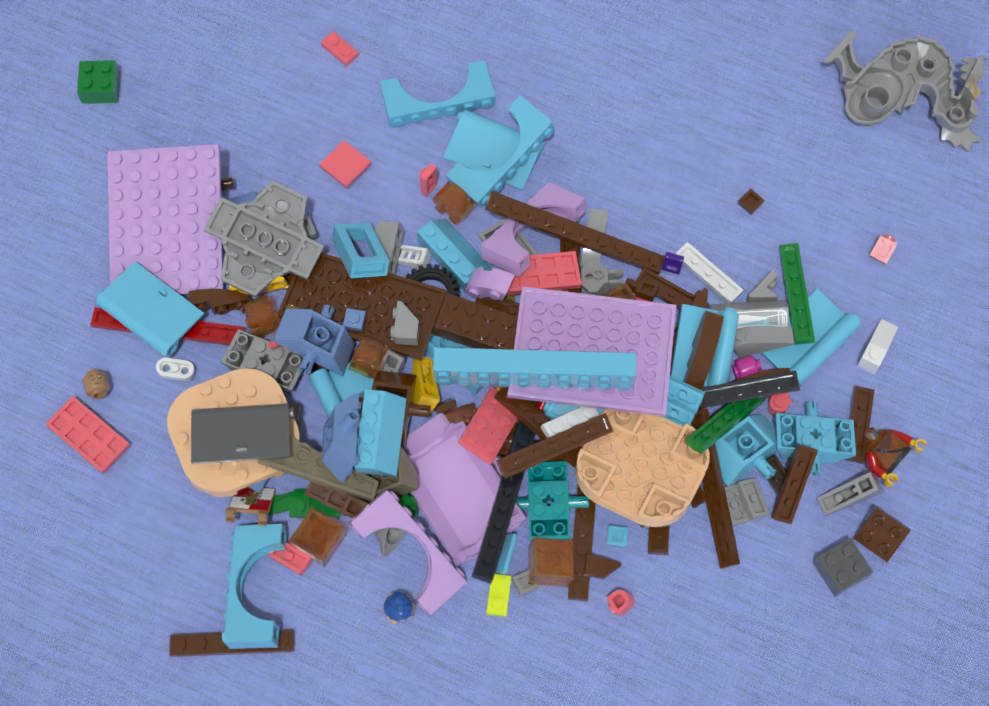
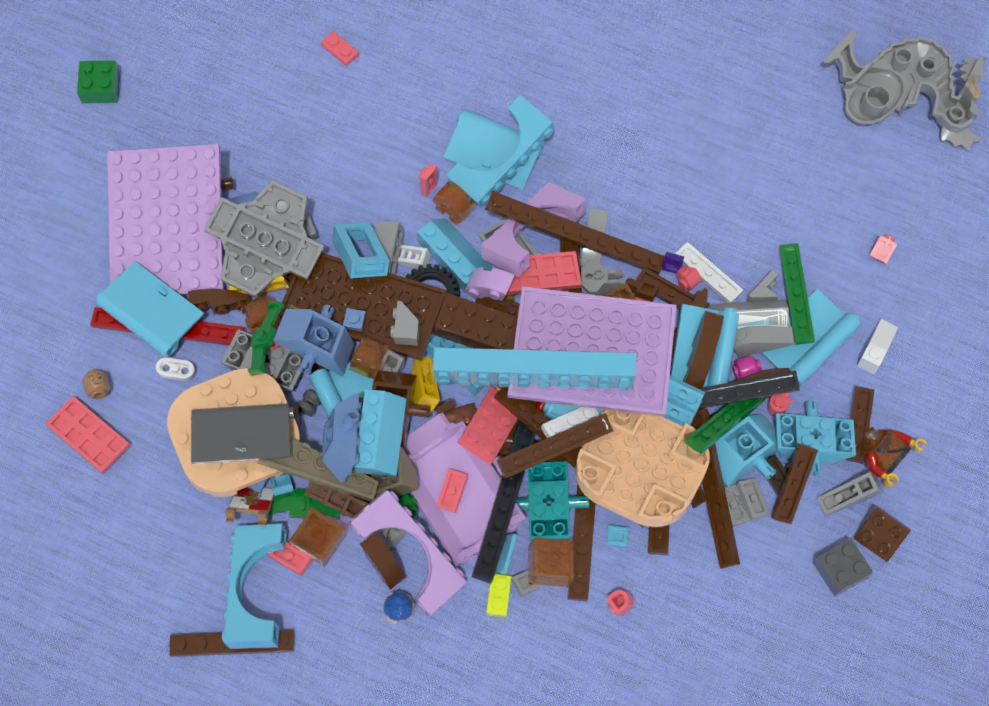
(263, 338): none -> green plate
(281, 484): none -> medium azure tile
(308, 403): none -> dark grey wheel
(345, 164): coral tile -> none
(382, 560): none -> reddish brown slope
(404, 109): medium azure arch -> none
(452, 490): none -> coral plate
(599, 567): reddish brown slope -> none
(688, 277): none -> coral plate
(750, 201): reddish brown plate -> none

